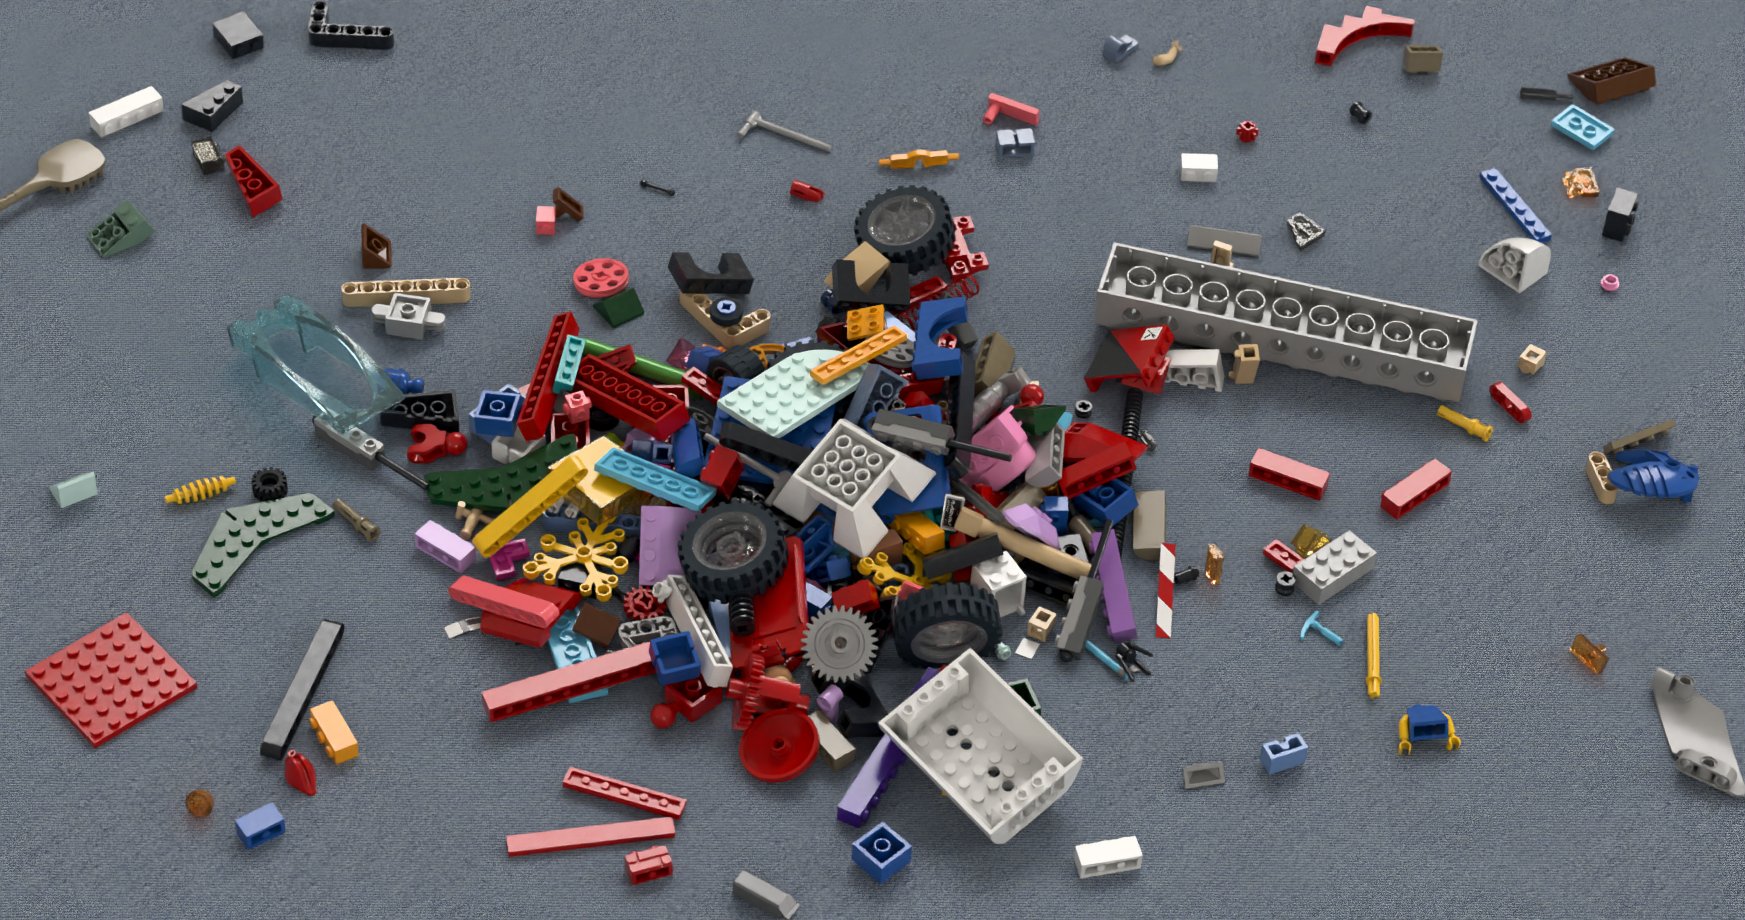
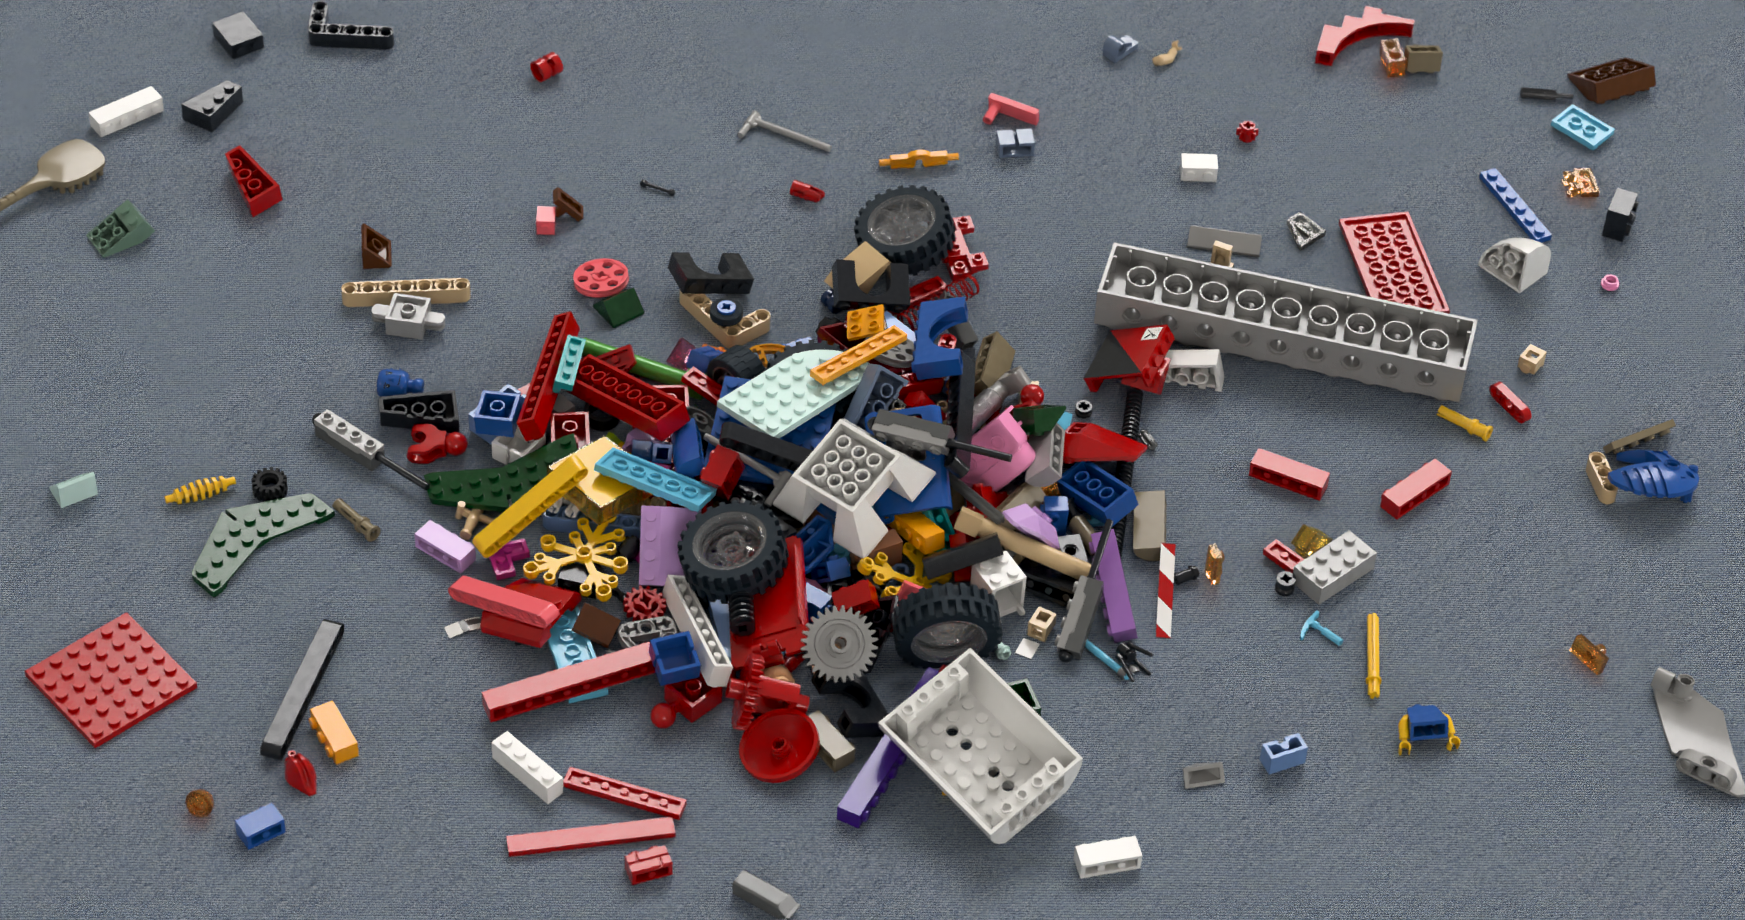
(208, 155): clear smoke brick -> none
(313, 332): clear light blue windscreen -> none
(527, 767): none -> white brick
(546, 67): none -> red wheel
(577, 407): coral brick -> none
(661, 590): white plate -> none
(829, 702): lavender piece -> none
(881, 852): blue brick -> none
(951, 510): sticker -> none
(1096, 470): red brick -> none
(1245, 364): tan brick -> none
(1360, 112): black bush -> none
(1392, 260): none -> plate
(1393, 58): none -> clear orange brick

